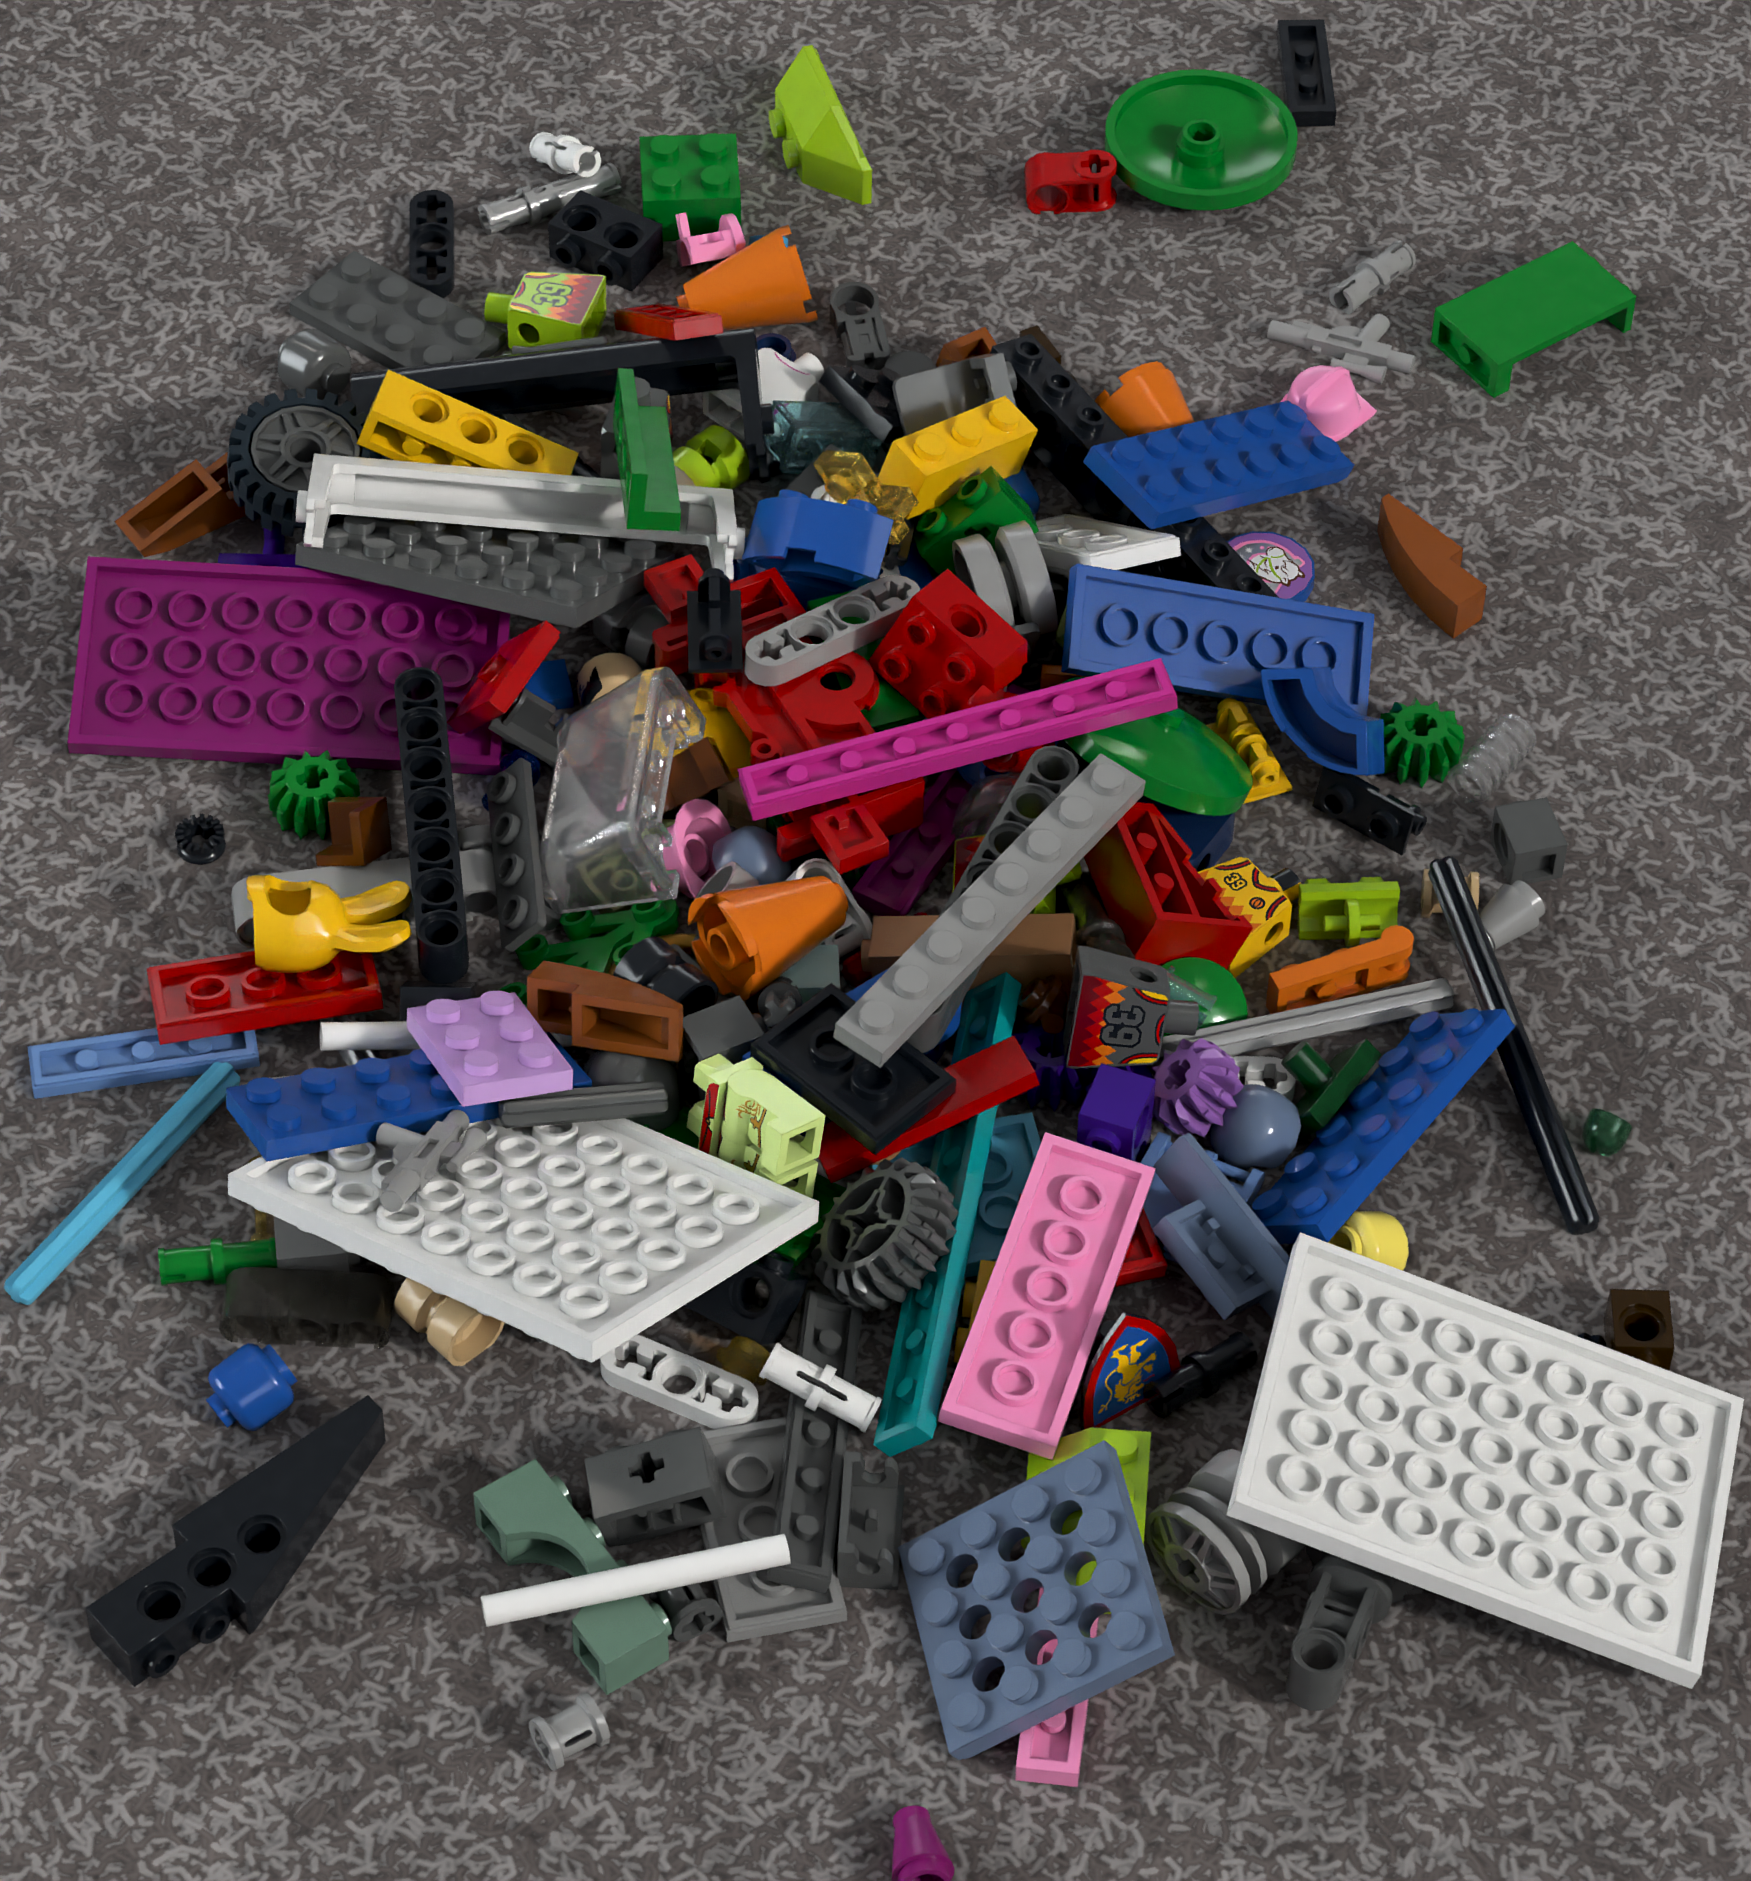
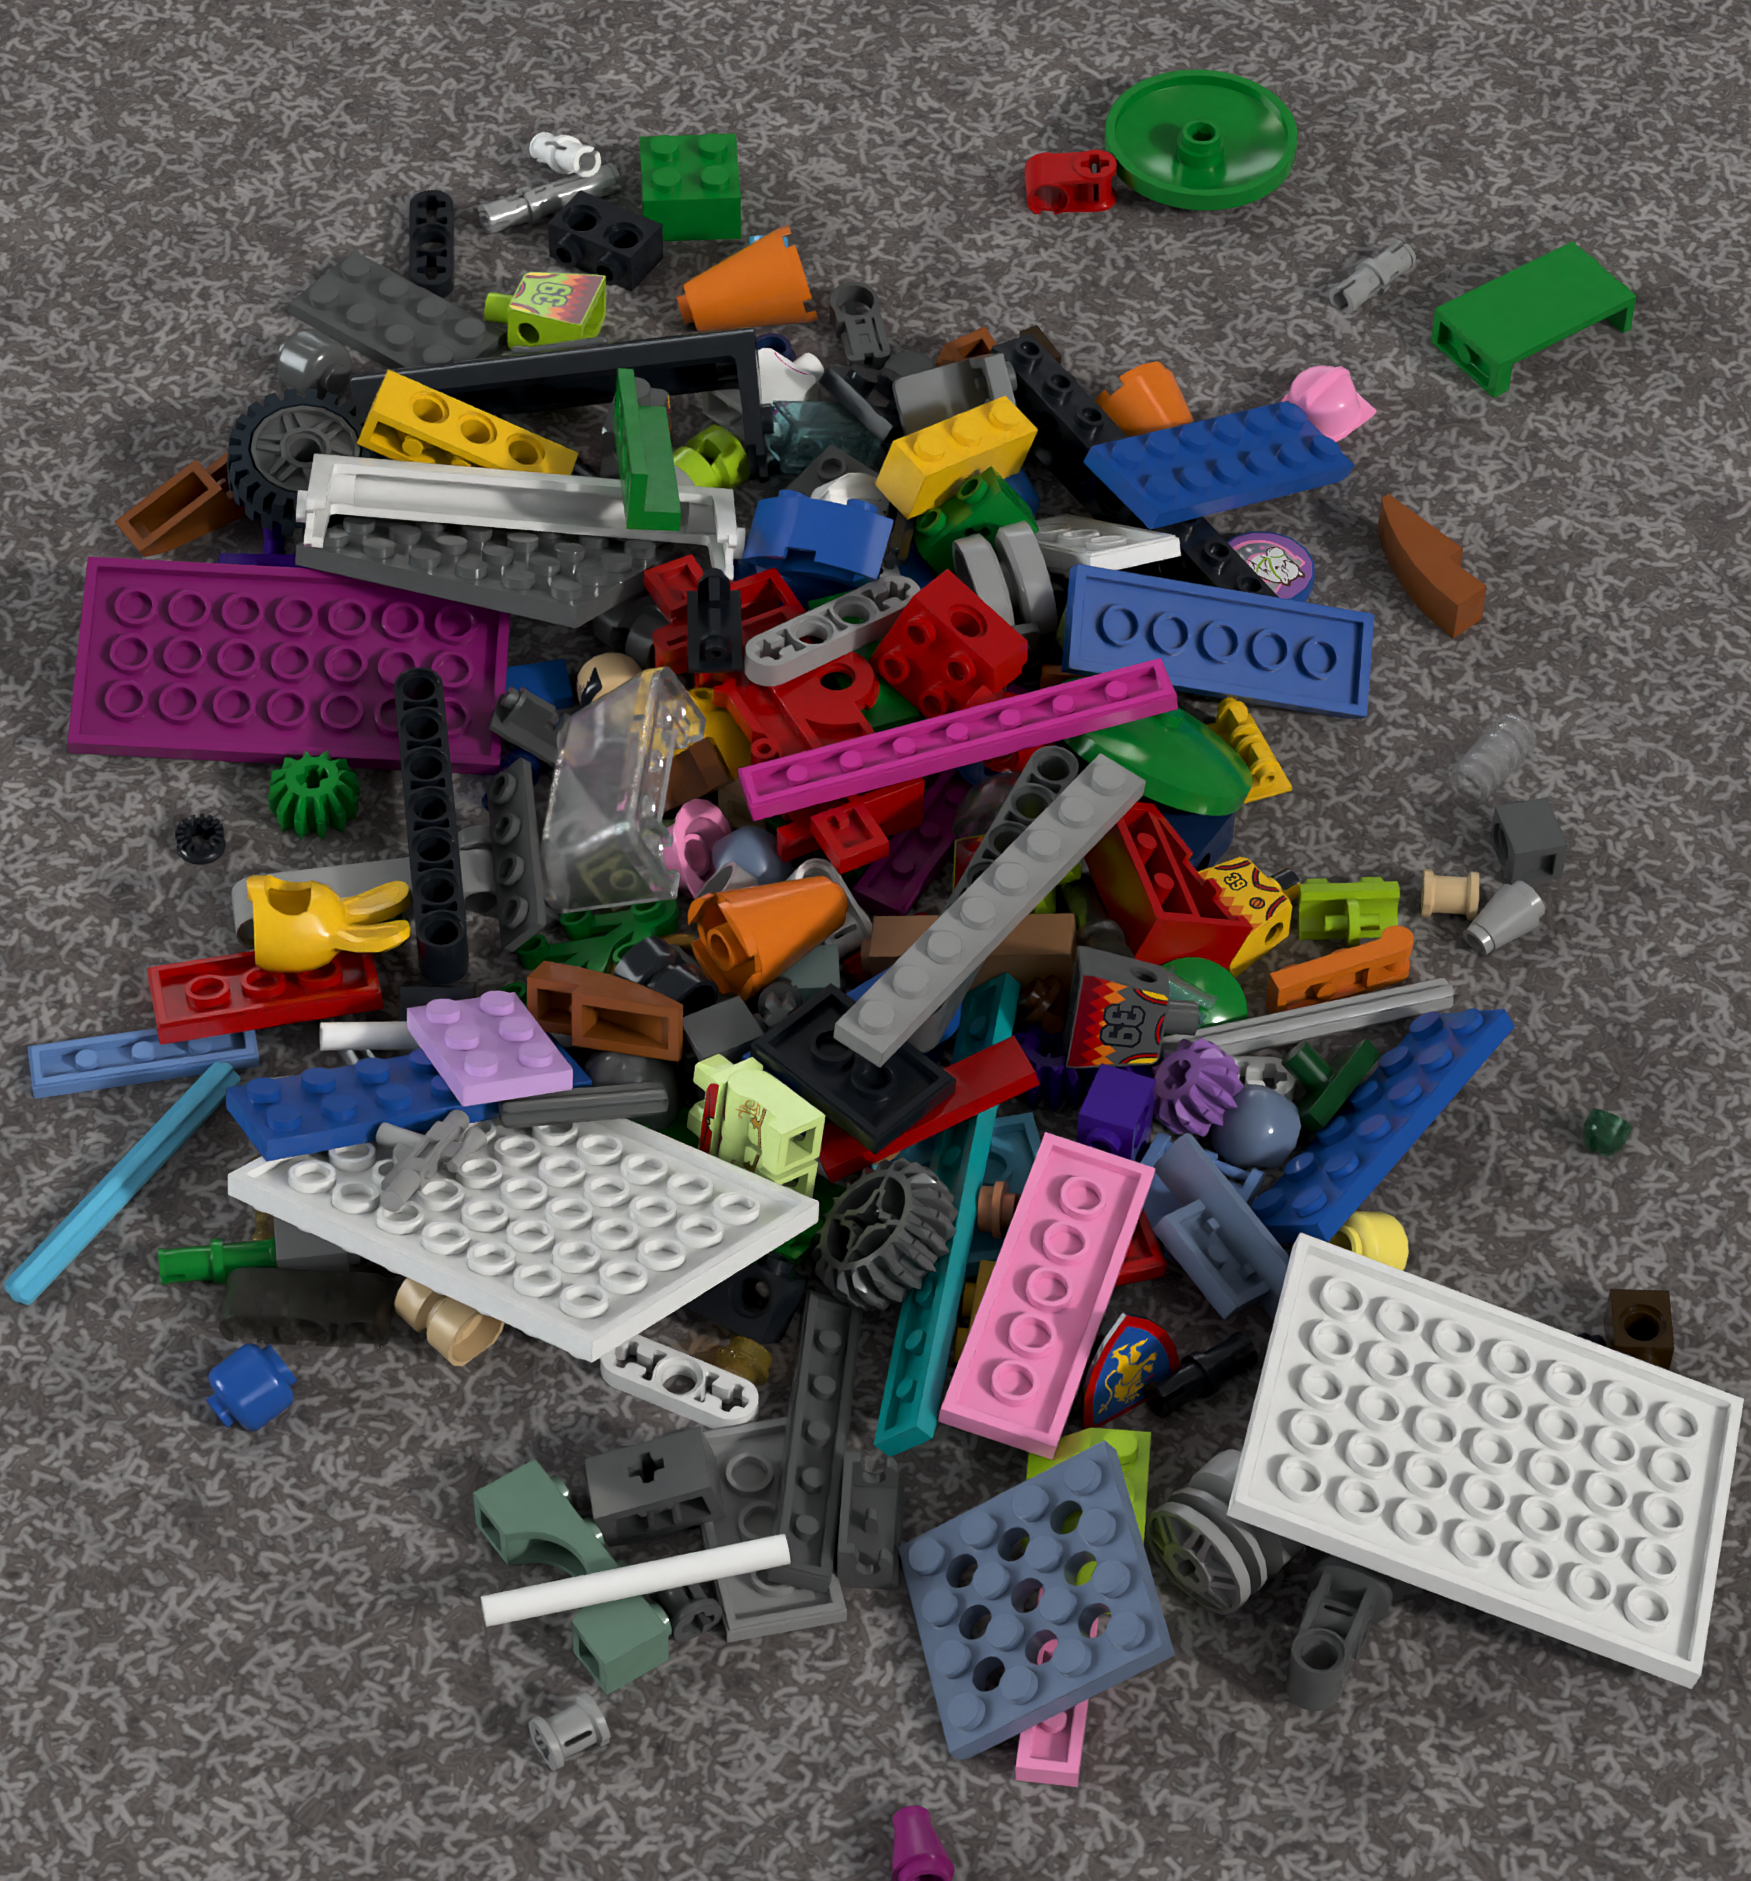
(273, 1509): black brick -> none
(357, 831): reddish brown panel -> none
(504, 677): red plate -> none
(668, 321): red tile -> none
(709, 246): bright pink piece -> none
(783, 1369): white pin -> none
(818, 132): lime wedge -> none
(851, 477): clear yellow hinge -> none
(996, 1209): none -> nougat plate
(1306, 72): black plate -> none
(1321, 721): blue brick -> none
(1356, 346): light grey piece -> none
(1368, 811): black hinge -> none
(1421, 741): green gear -> none
(1515, 1050): black axle -> none

